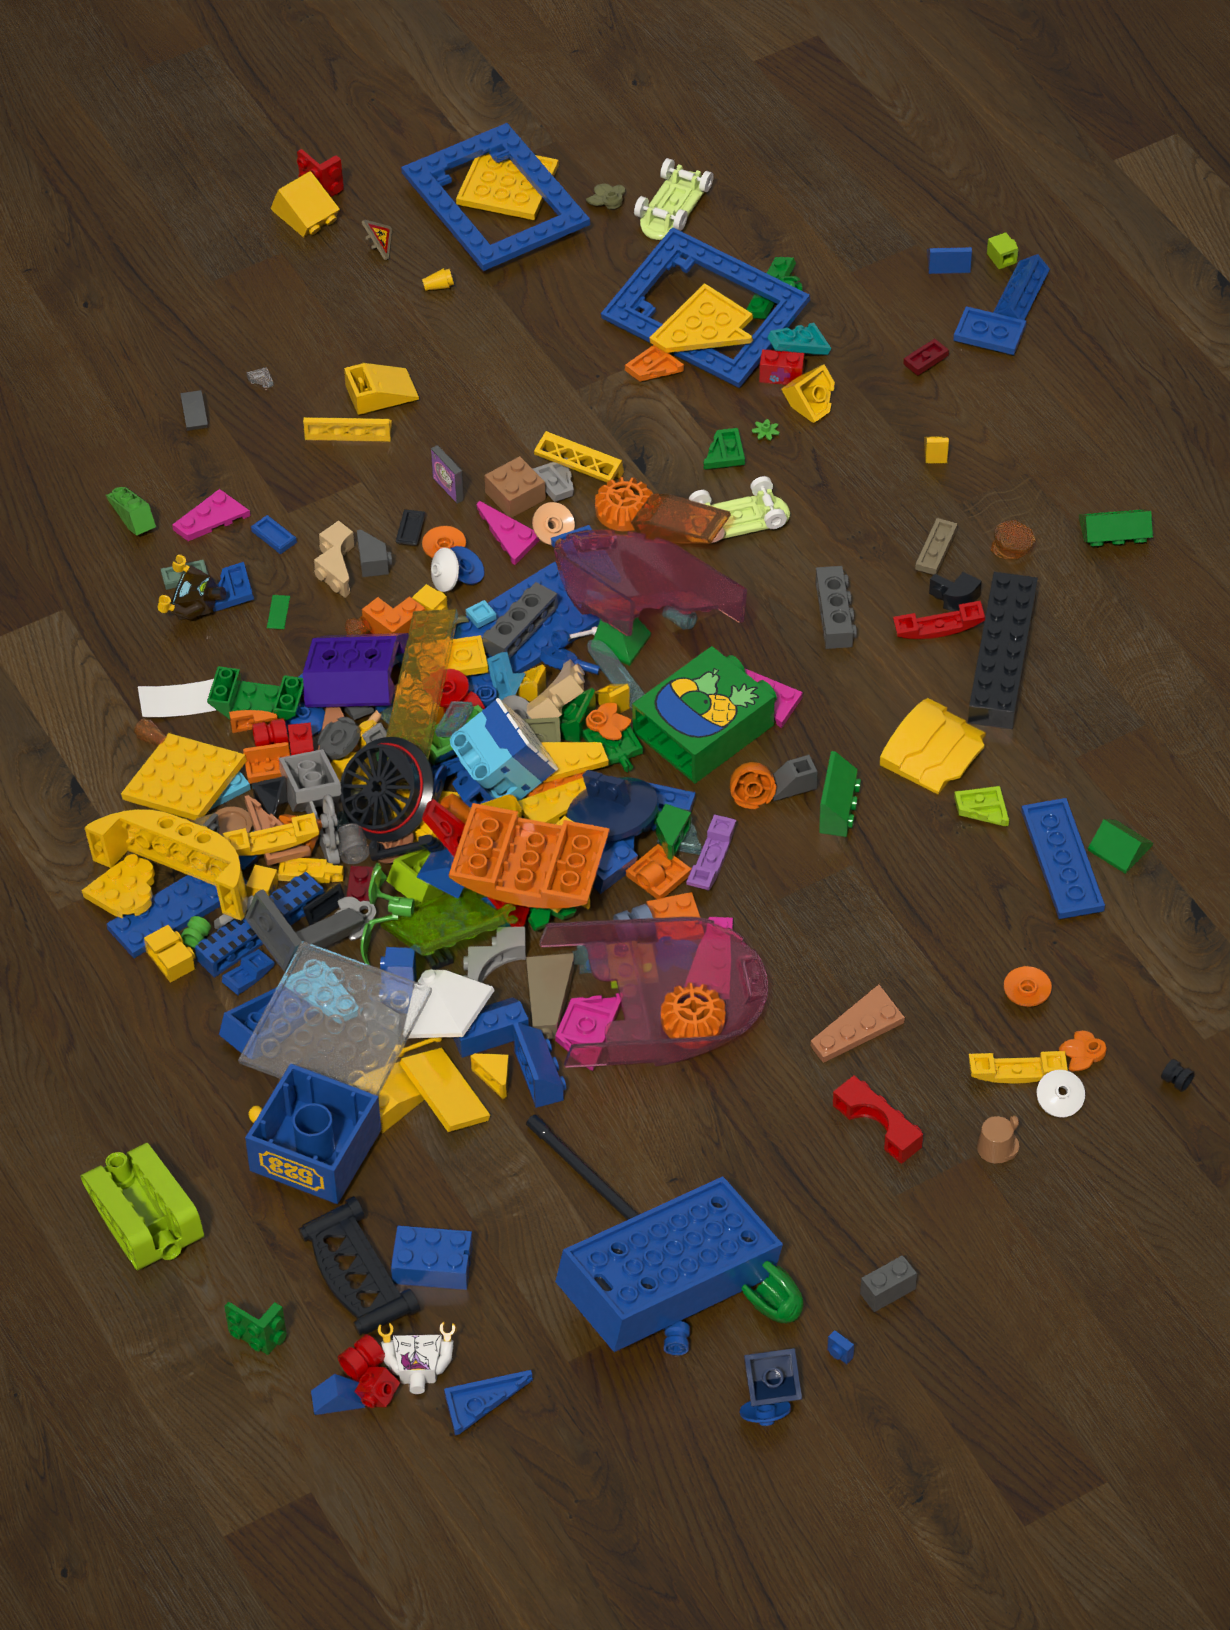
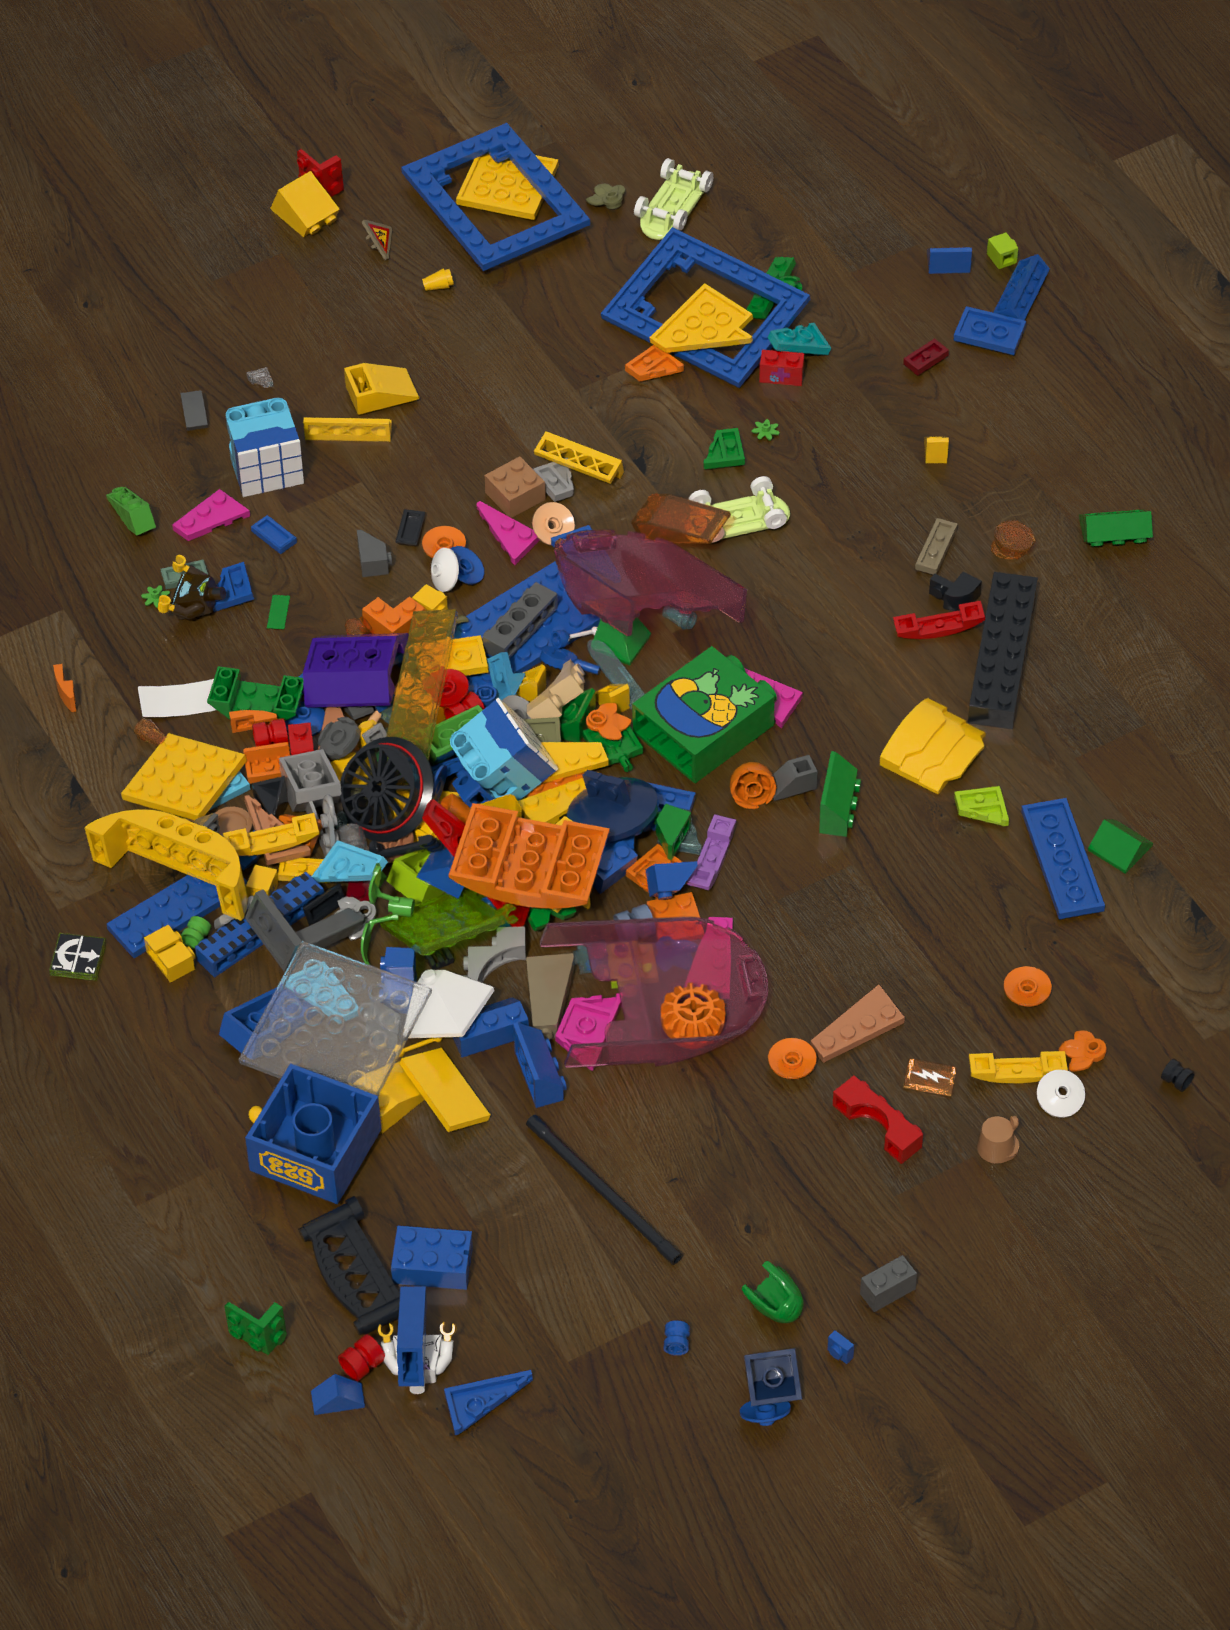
(65, 688): none -> orange slope
(77, 956): none -> tile
(123, 887): yellow plate -> none
(143, 1206): lime panel -> none
(153, 595): none -> bright green plant
(249, 972): blue slope -> none
(264, 446): none -> piece
(330, 565): tan arch -> none
(347, 864): none -> medium azure wing
(377, 1387): red brick -> none
(411, 1336): none -> blue slope
(447, 474): tile -> none
(454, 718): clear light blue tile -> none
(481, 614): medium azure tile -> none
(492, 1070): yellow slope -> none
(618, 505): orange gear -> none
(667, 1263): blue piece -> none
(668, 878): none -> blue slope
(794, 1051): none -> orange dish
(811, 393): yellow slope -> none
(834, 607): dark grey brick -> none
(930, 1077): none -> clear orange slope

